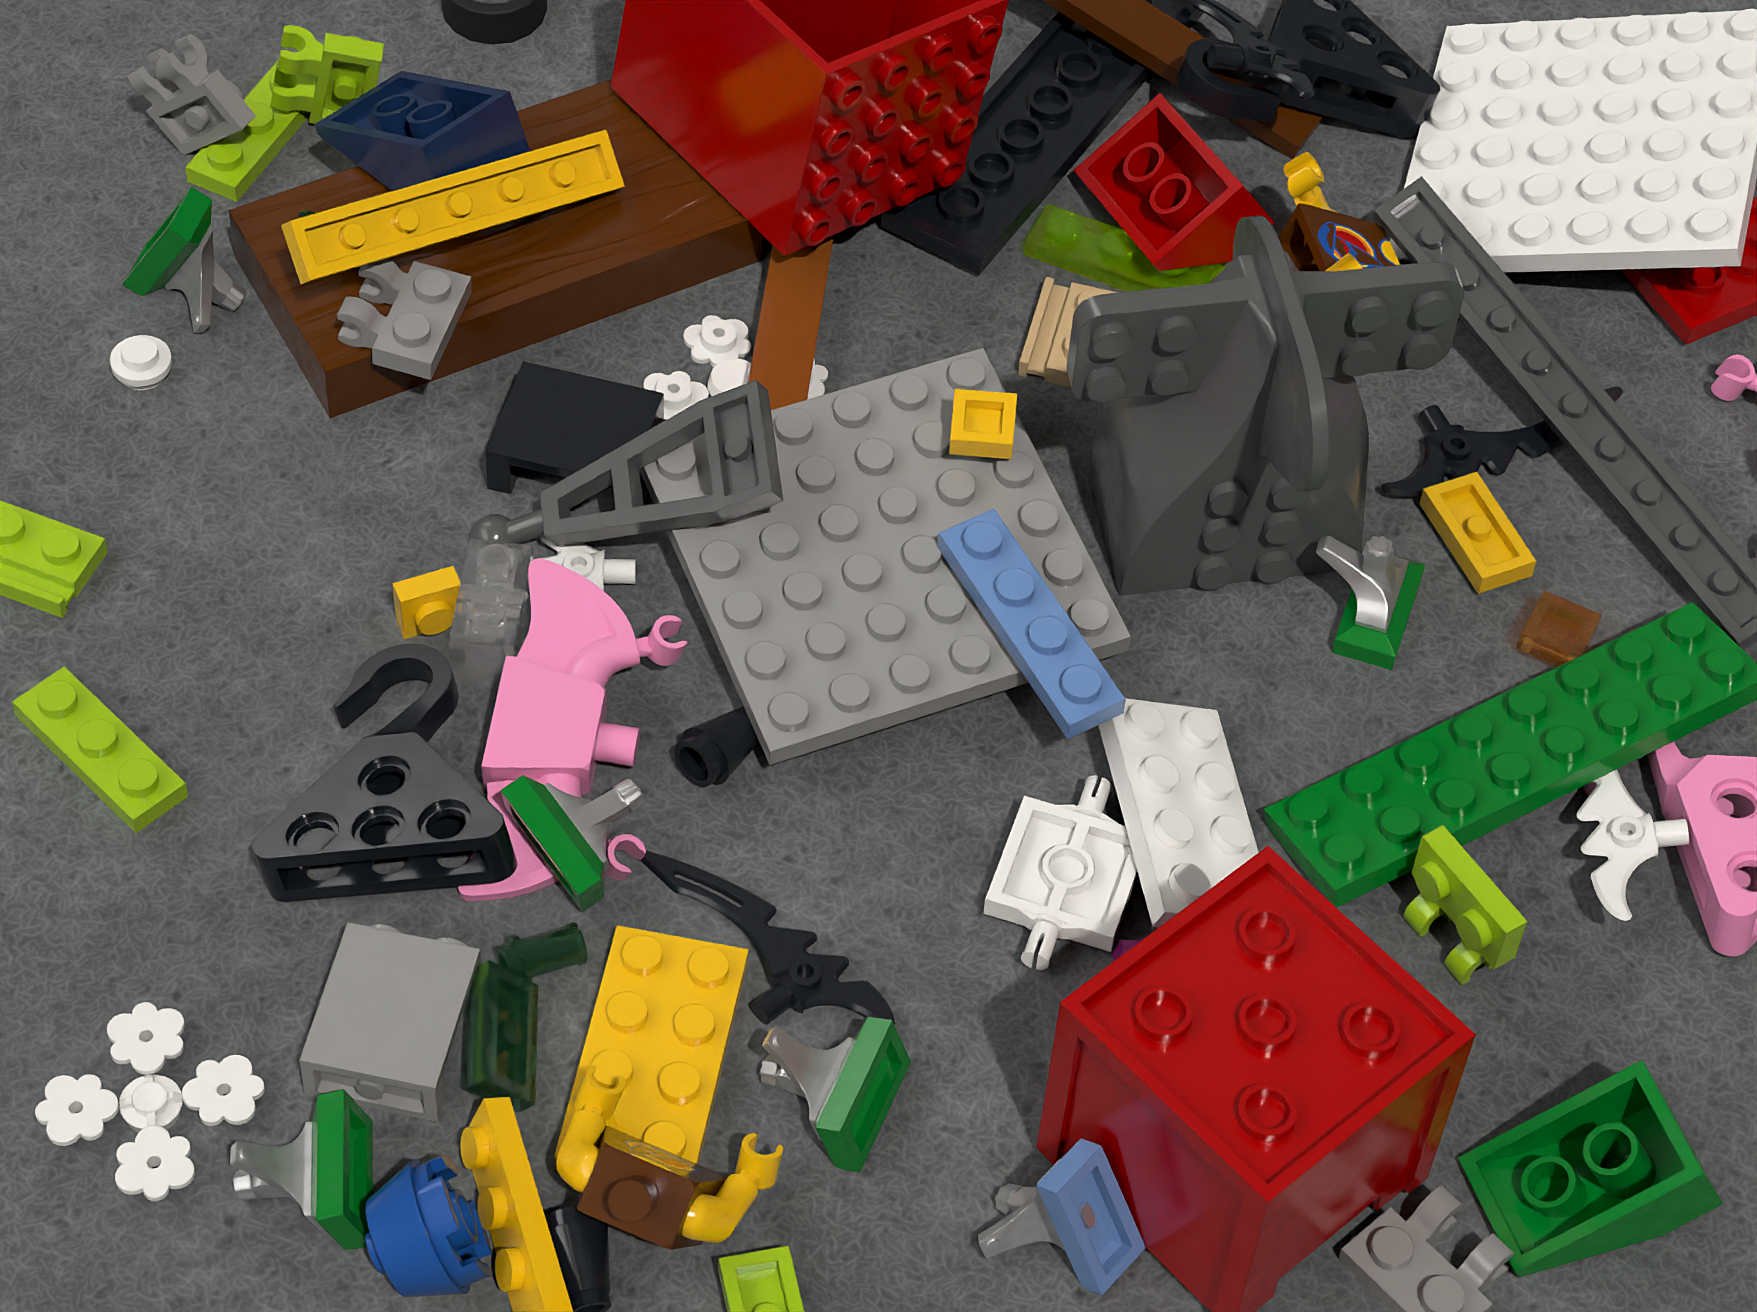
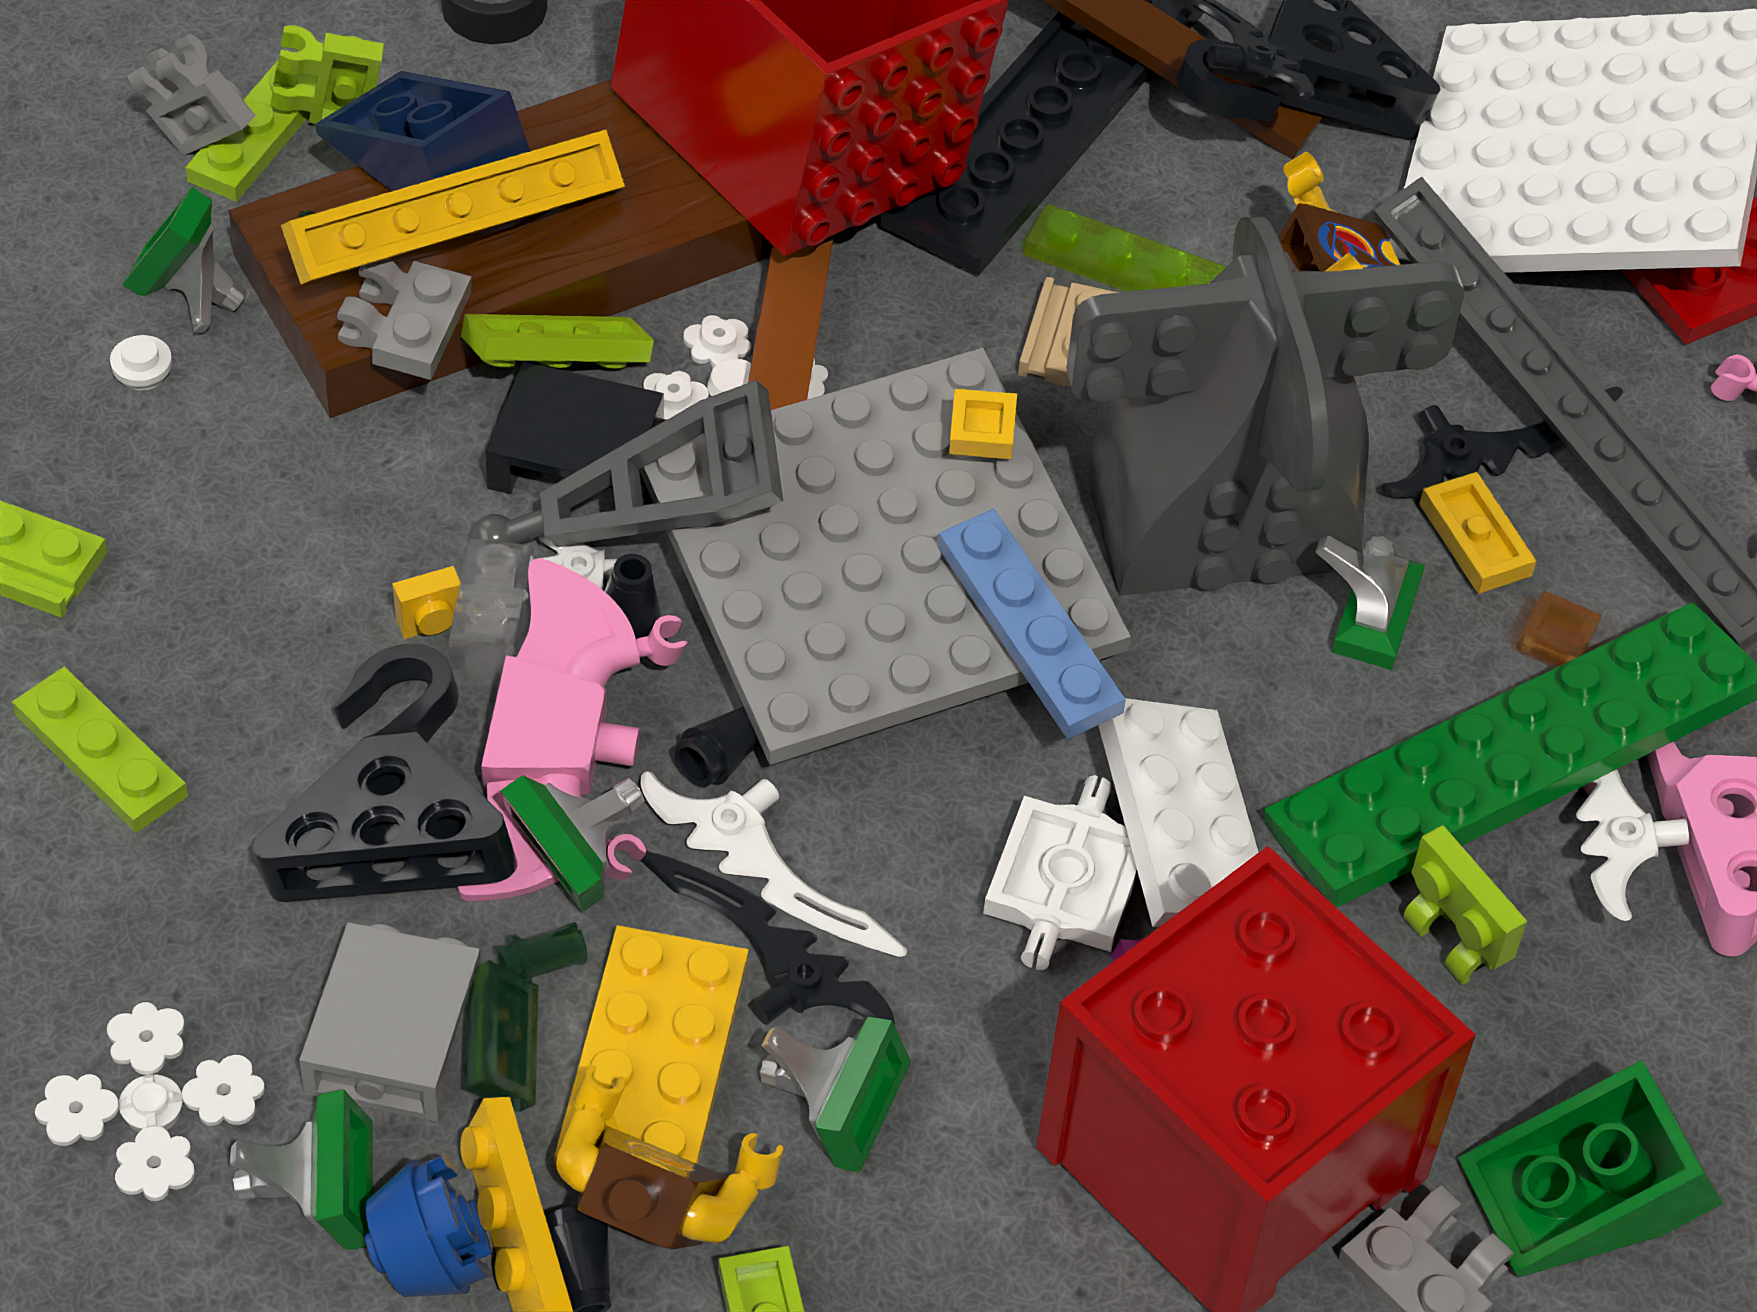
(556, 339): none -> lime plate
(635, 592): none -> black cone
(736, 826): none -> white piece
(1077, 1210): medium blue piece -> none
(1168, 189): red slope -> none

